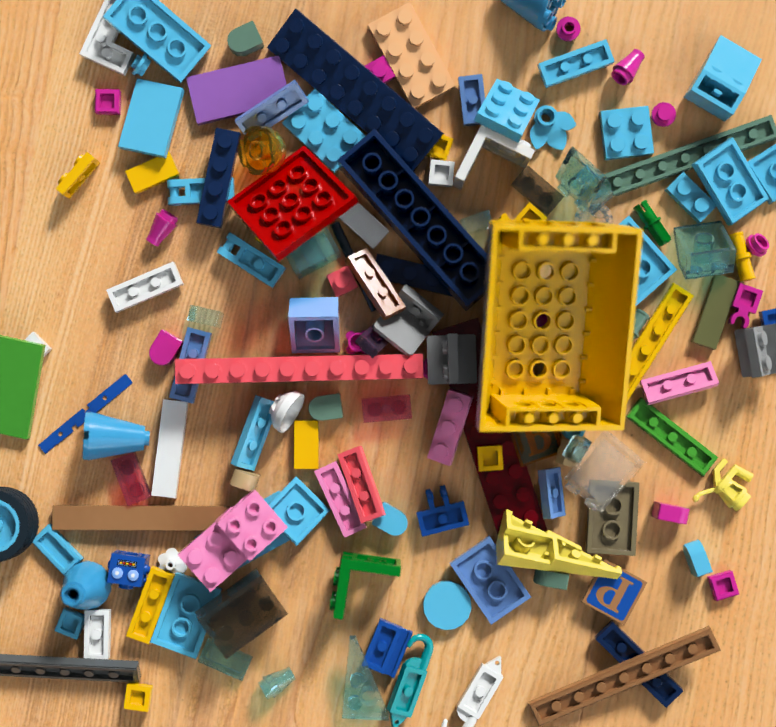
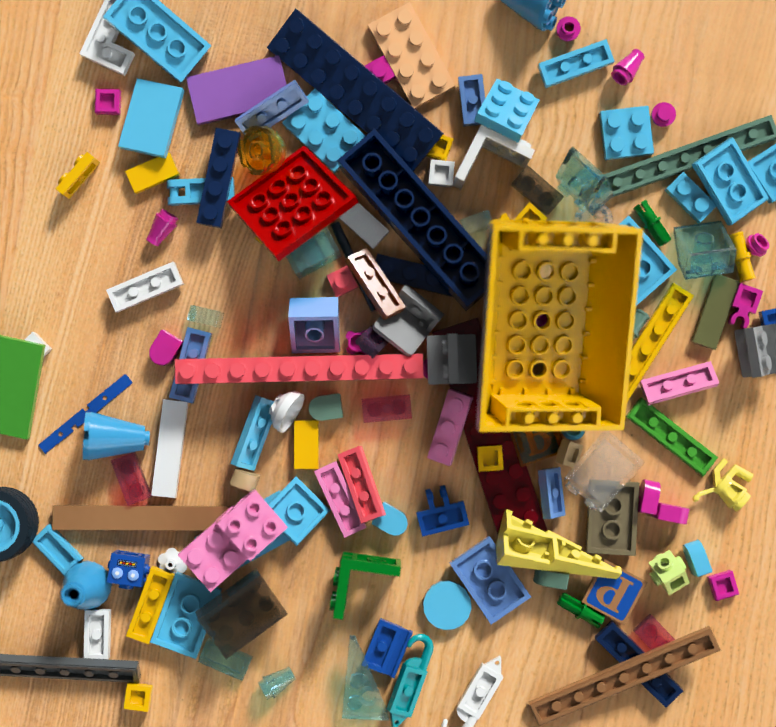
(70, 623): medium azure tile -> none
(140, 64): medium azure plate -> none
(245, 40): sand green piece -> none
(252, 260): medium azure plate -> none
(553, 131): medium azure plate -> none
(576, 448): clear light blue tile -> none
(580, 610): none -> green axle
(649, 497): none -> dark pink piece
(652, 632): none -> clear pink plate
(669, 572): none -> yellowish green brick
(723, 79): medium azure slope -> none

